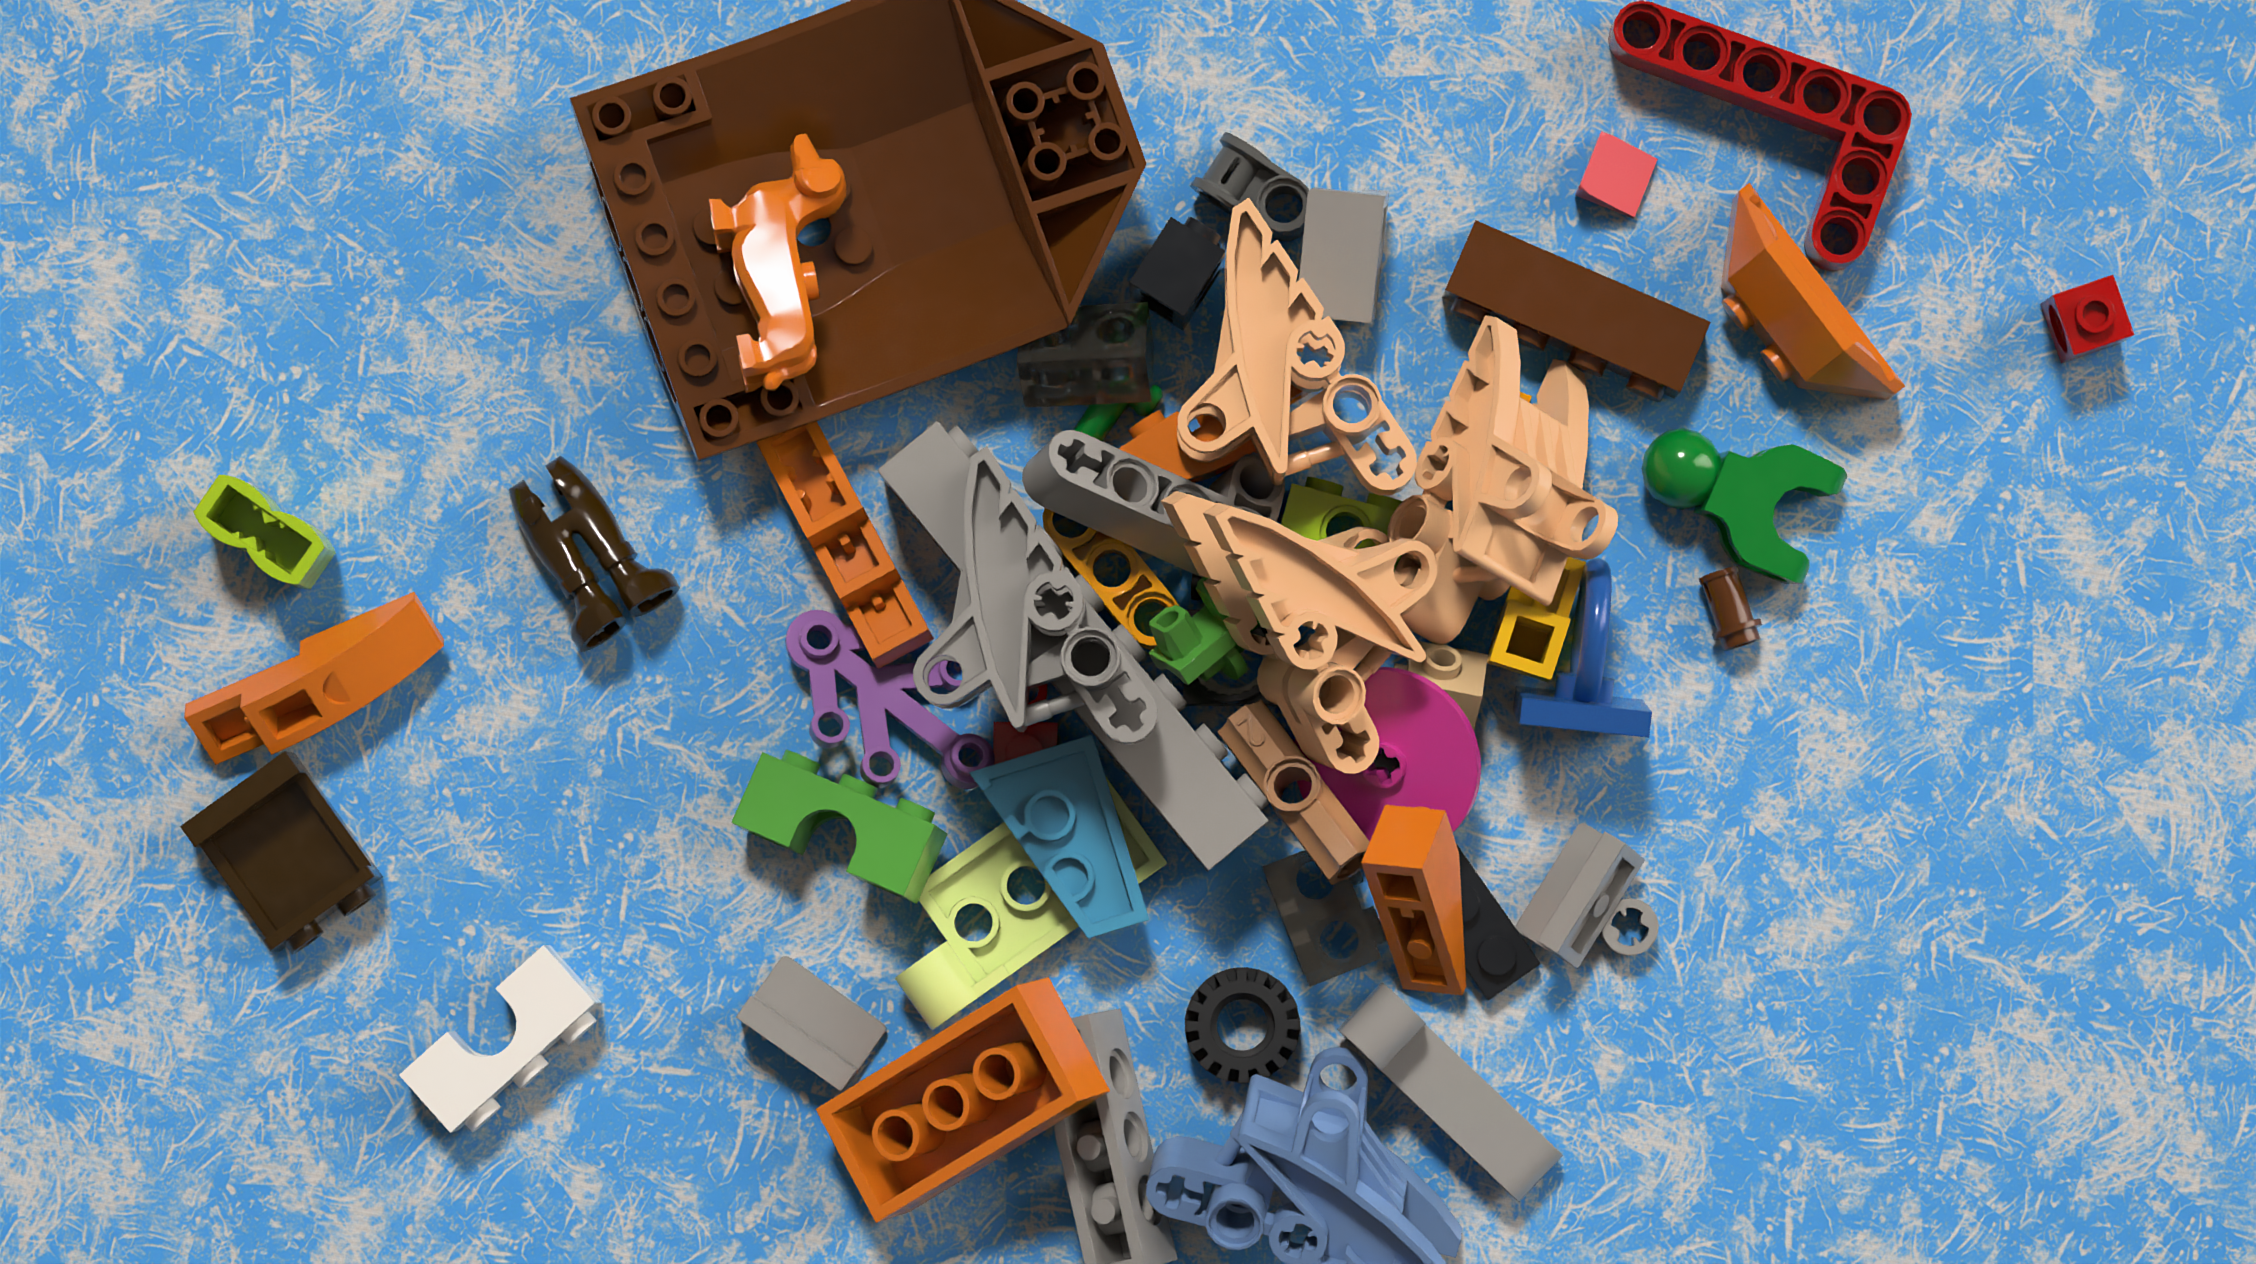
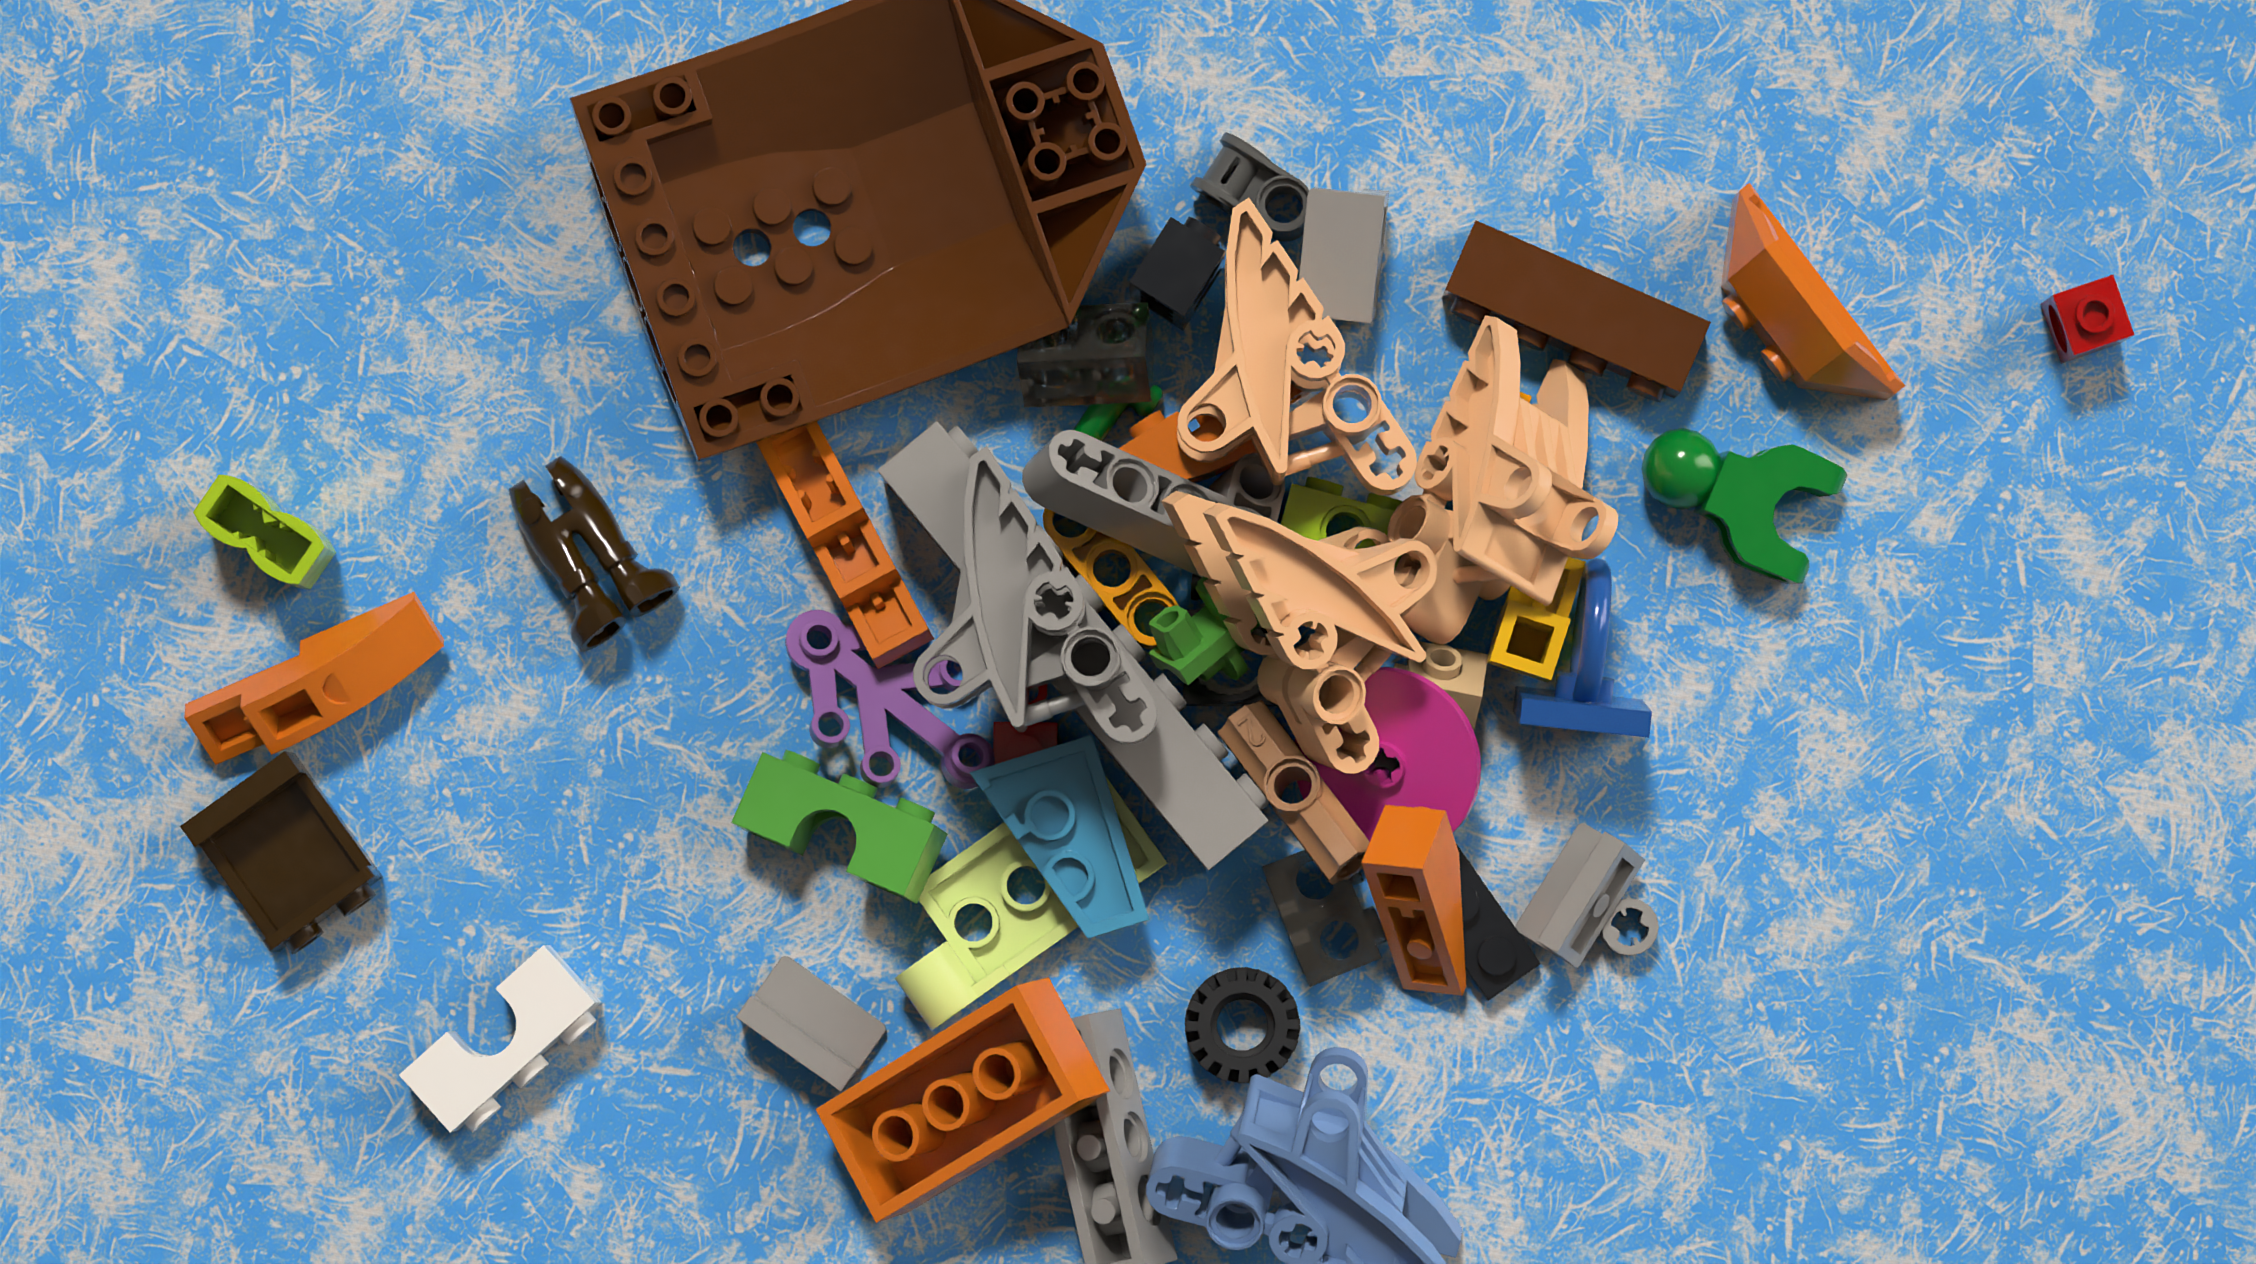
(768, 267): orange animal -> none
(1449, 1092): light grey beam -> none
(1616, 175): coral slope -> none
(1730, 608): reddish brown pin -> none
(1785, 104): red beam -> none

